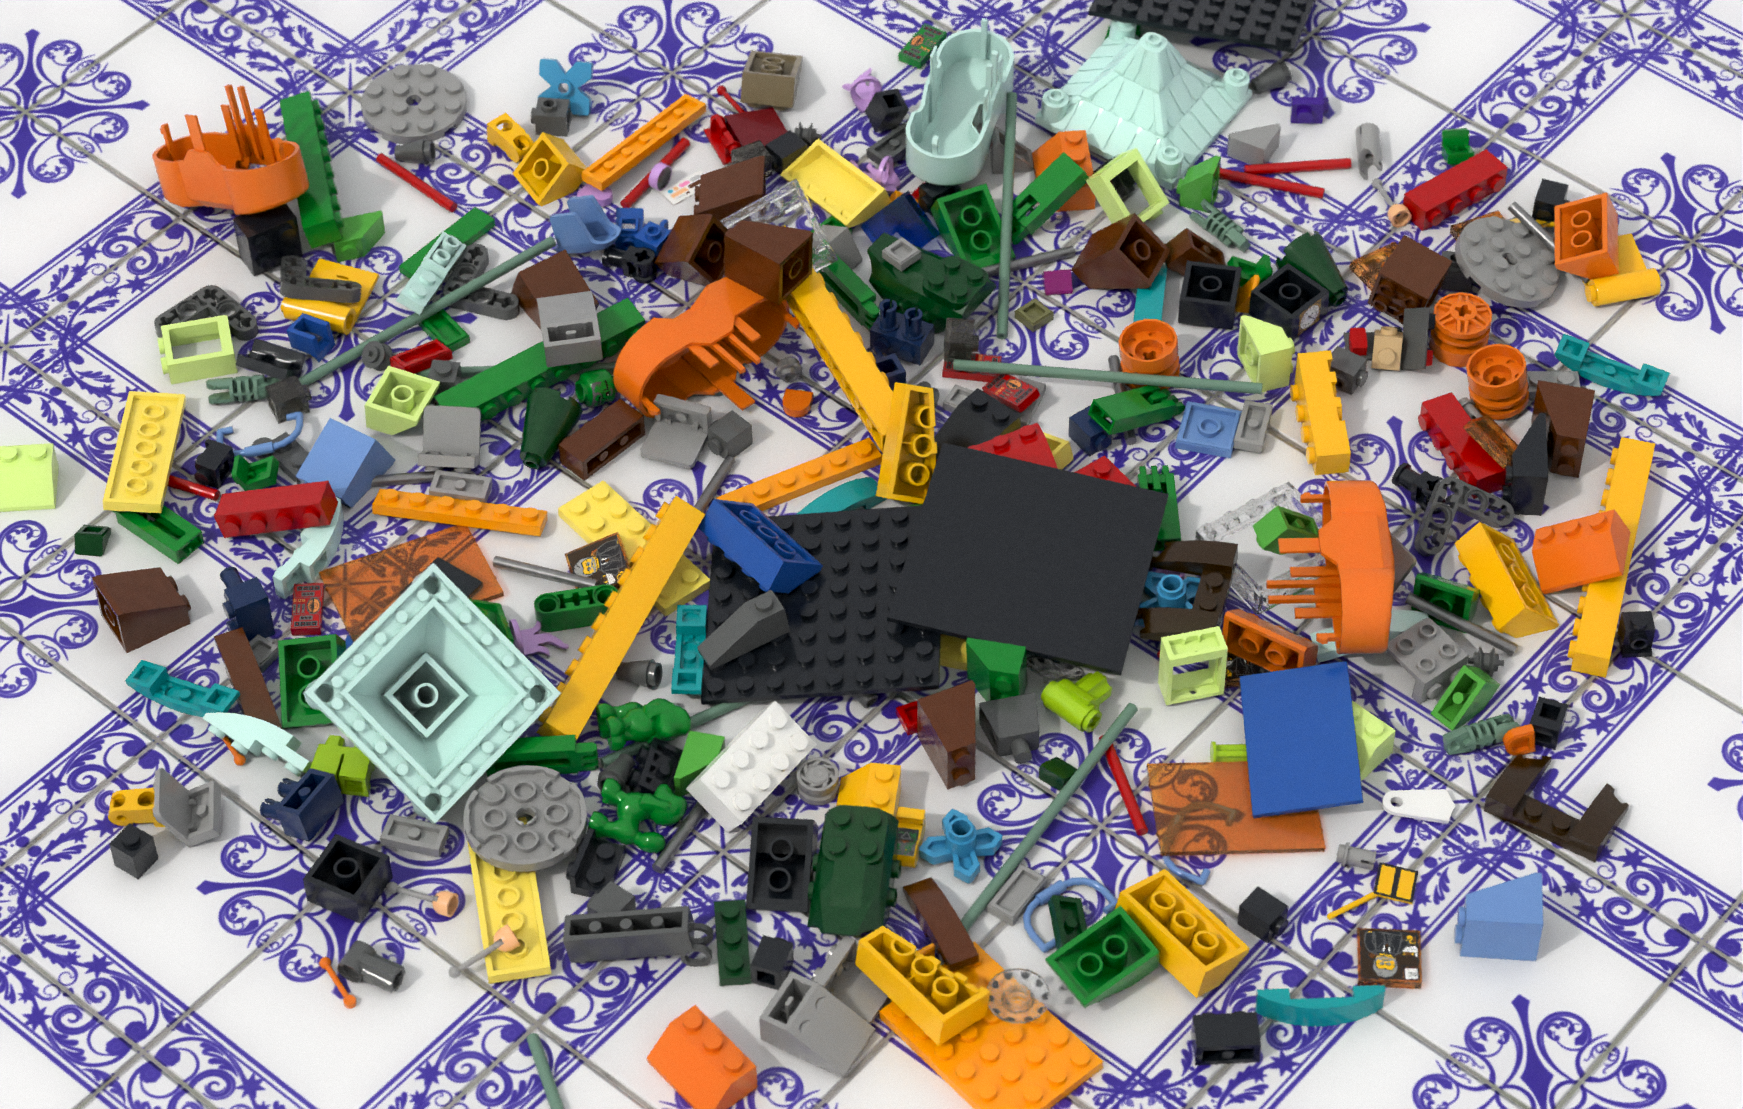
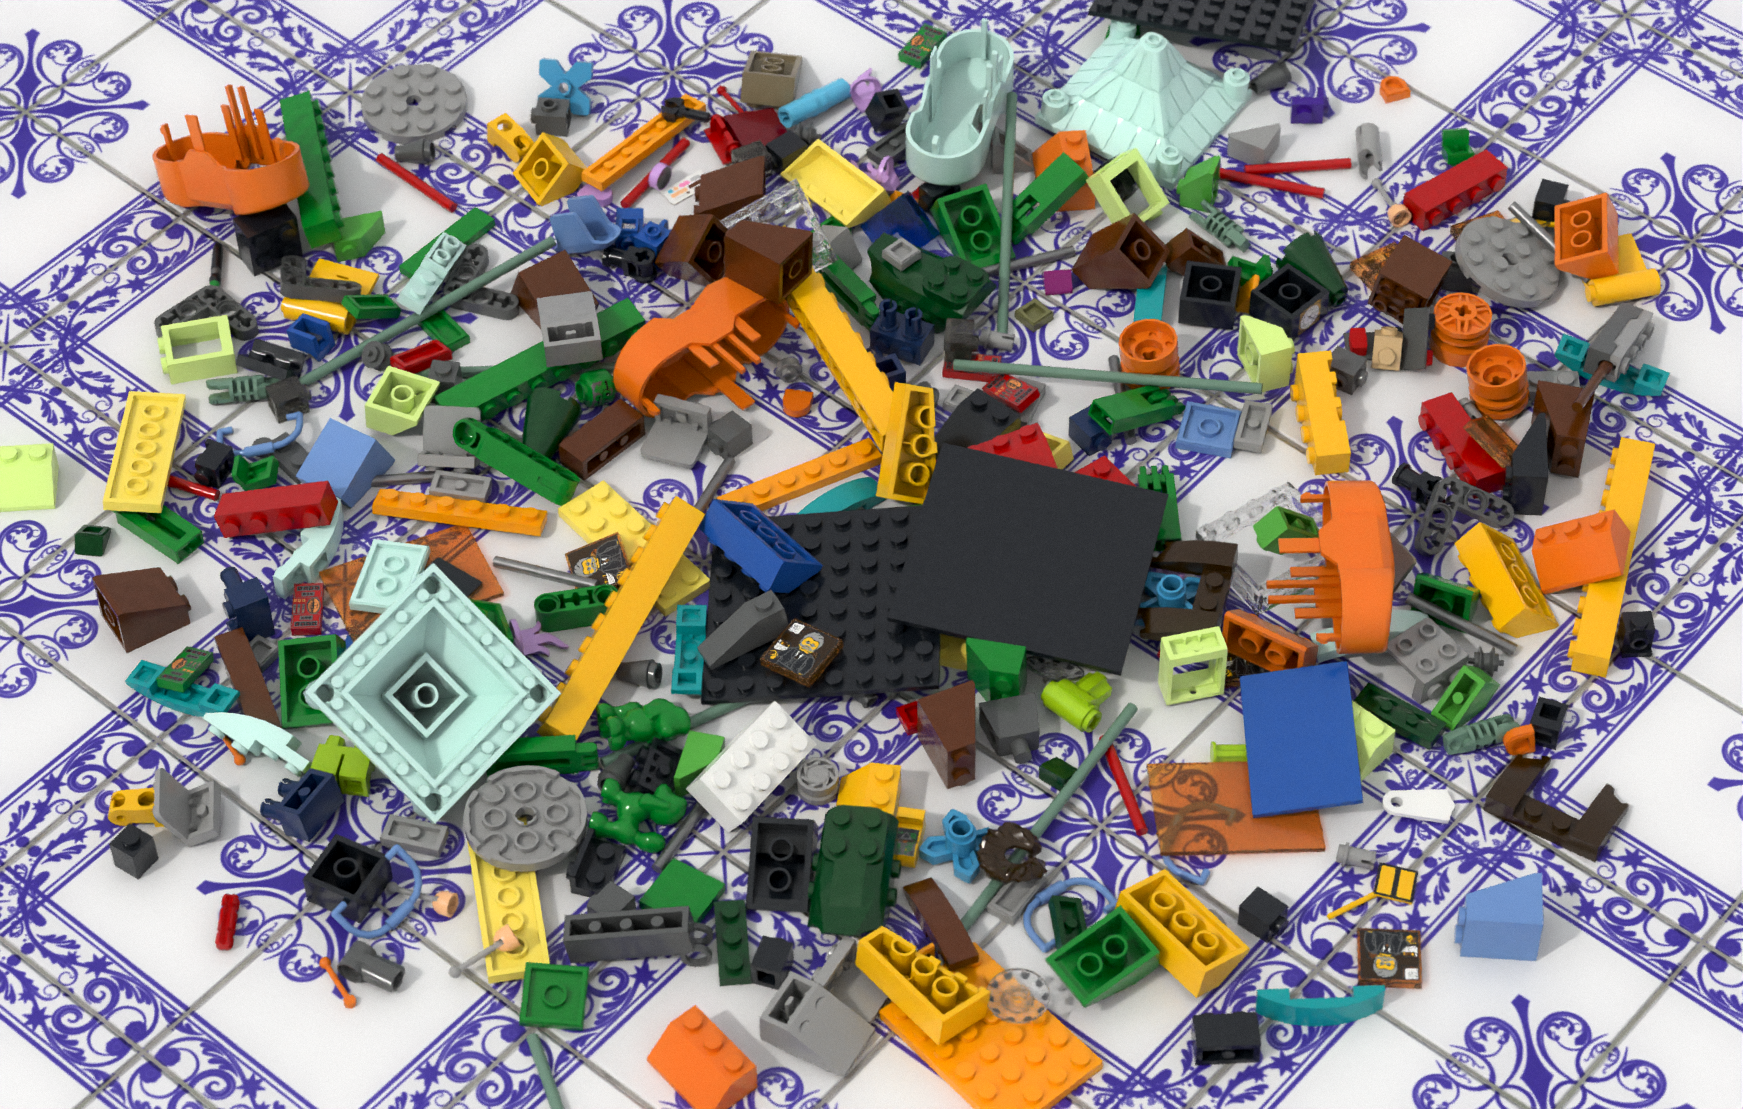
(185, 669): none -> green tile
(216, 264): none -> black piece
(227, 922): none -> red axle
(371, 306): none -> green tile
(387, 574): none -> light aqua tile
(399, 914): none -> medium blue piece
(516, 460): none -> green piece
(554, 996): none -> green tile
(675, 108): none -> black bar
(683, 886): none -> green tile
(801, 652): none -> tile
(814, 103): none -> medium azure axle
(993, 849): none -> dark brown piece
(996, 339): none -> light grey pin
(1394, 89): none -> orange tile
(1401, 716): none -> dark green plate
(1615, 348): none -> piece

